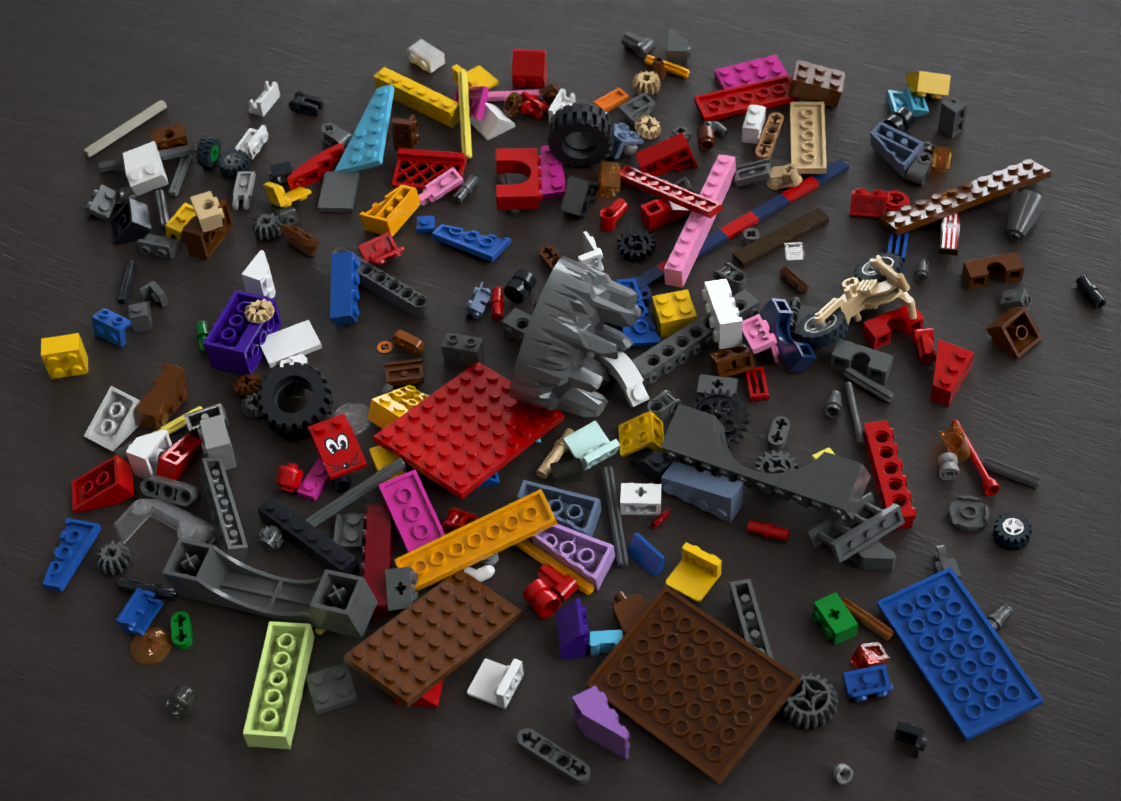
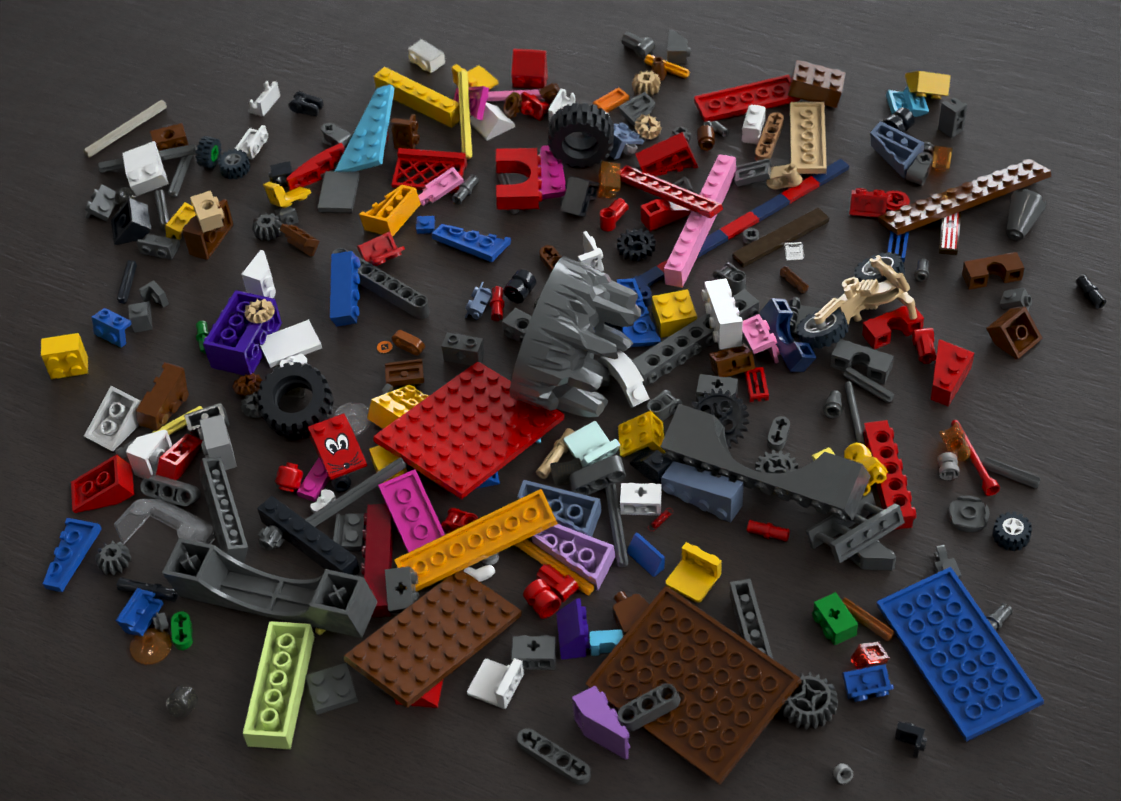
(160, 621): none -> dark grey plate
(243, 189): light grey hinge -> none
(326, 497): none -> white piece
(535, 652): none -> dark grey brick
(597, 475): none -> dark grey beam
(638, 706): none -> dark grey beam
(749, 72): dark pink plate -> none
(861, 454): none -> yellow hips

